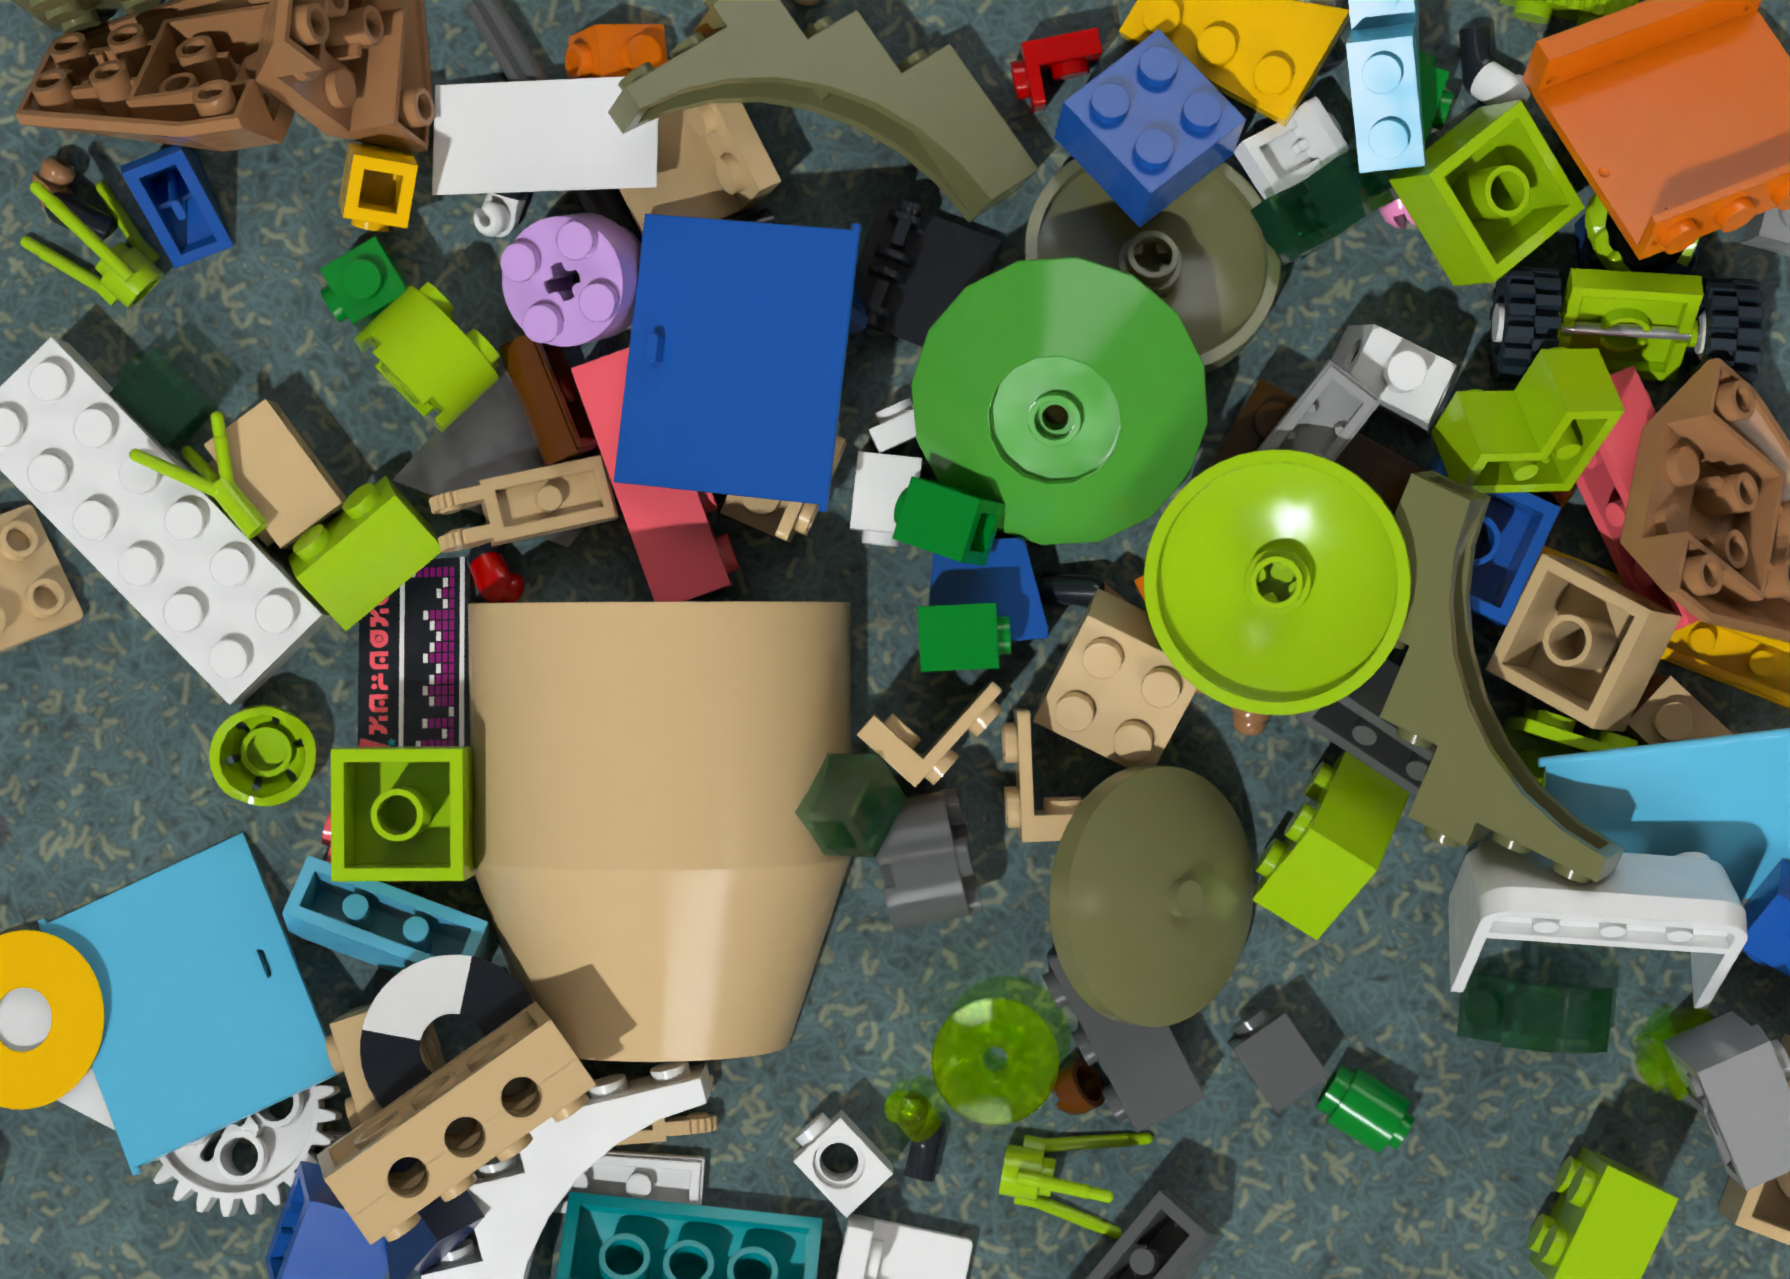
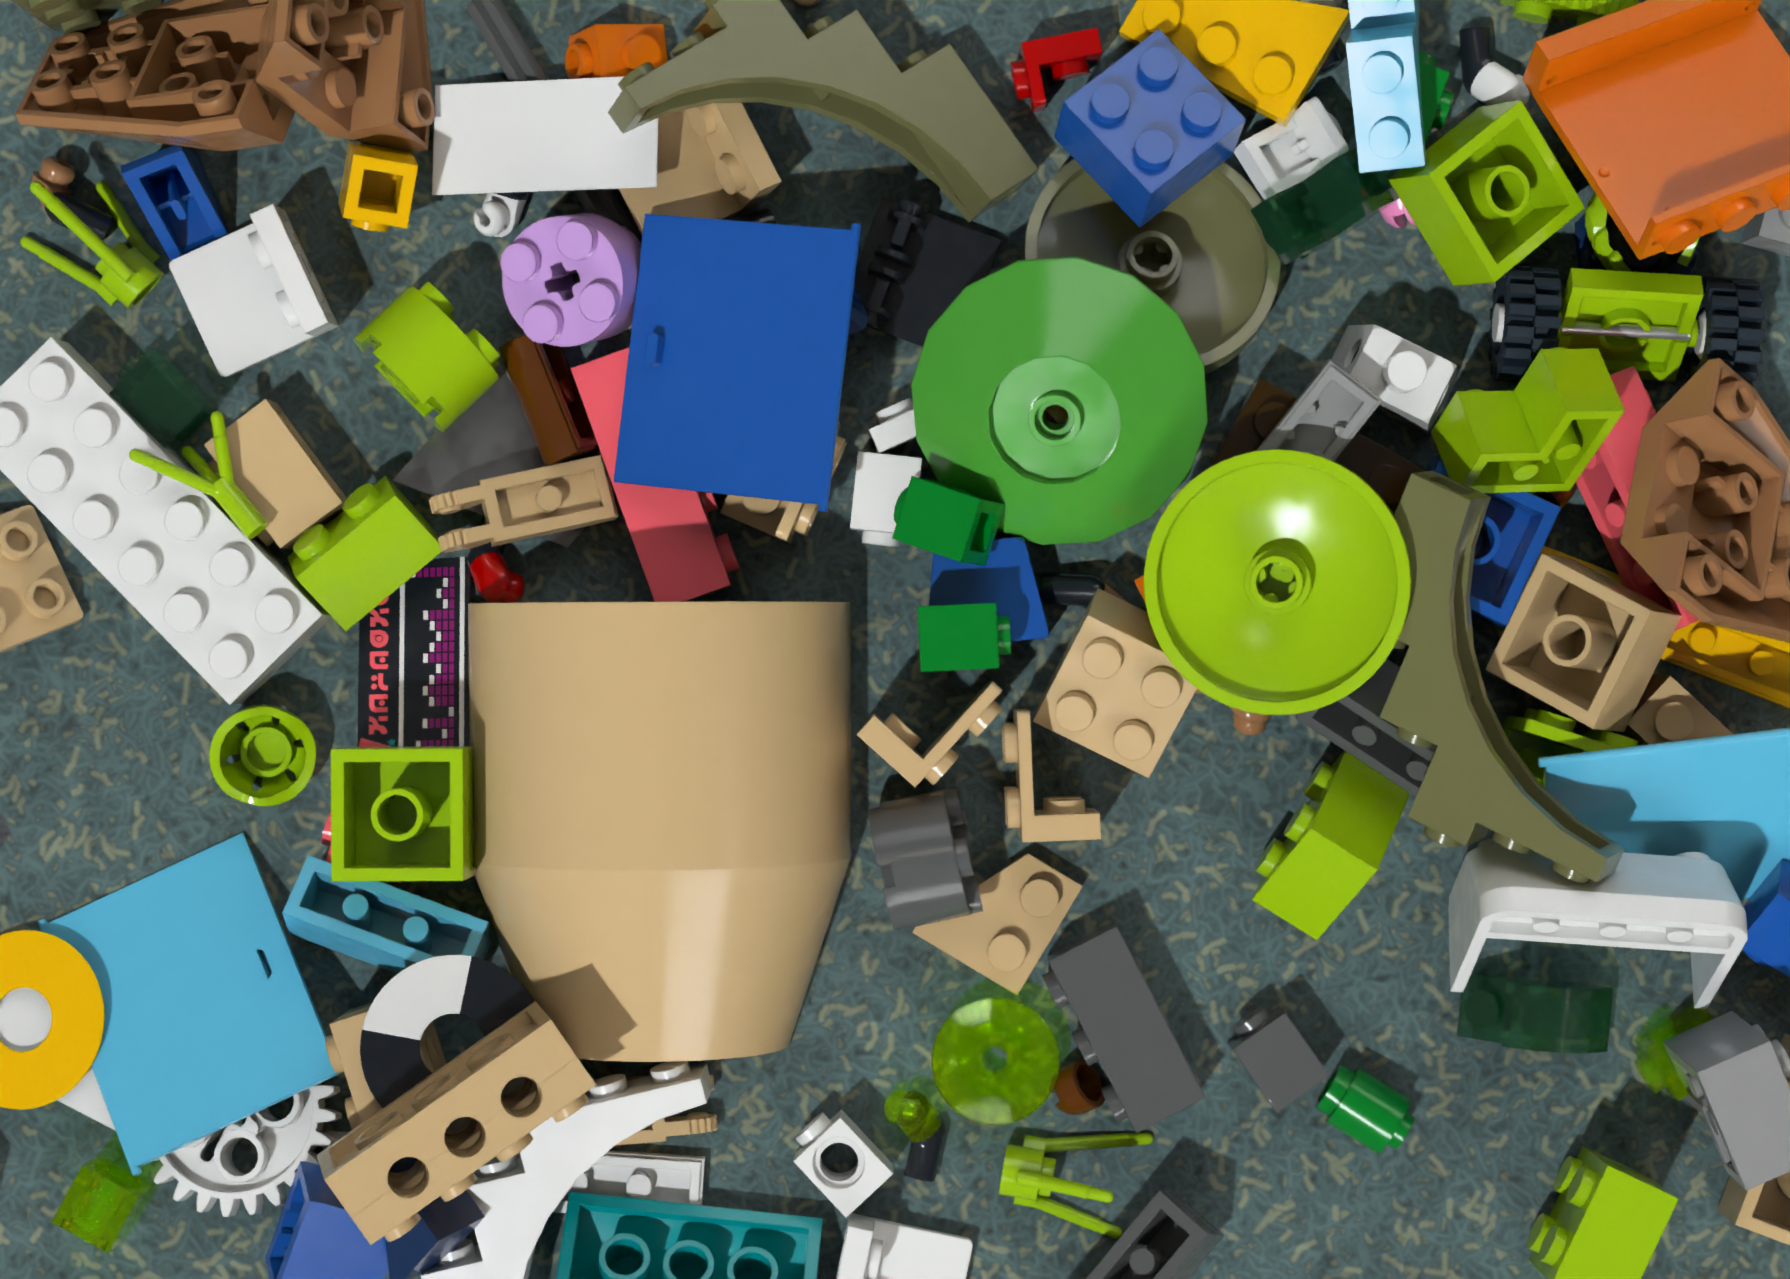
(102, 1203): none -> clear neon green brick
(253, 293): none -> white bracket
(362, 283): green brick -> none
(851, 805): clear green brick -> none
(1017, 922): none -> tan wing
(1151, 895): olive dish -> none

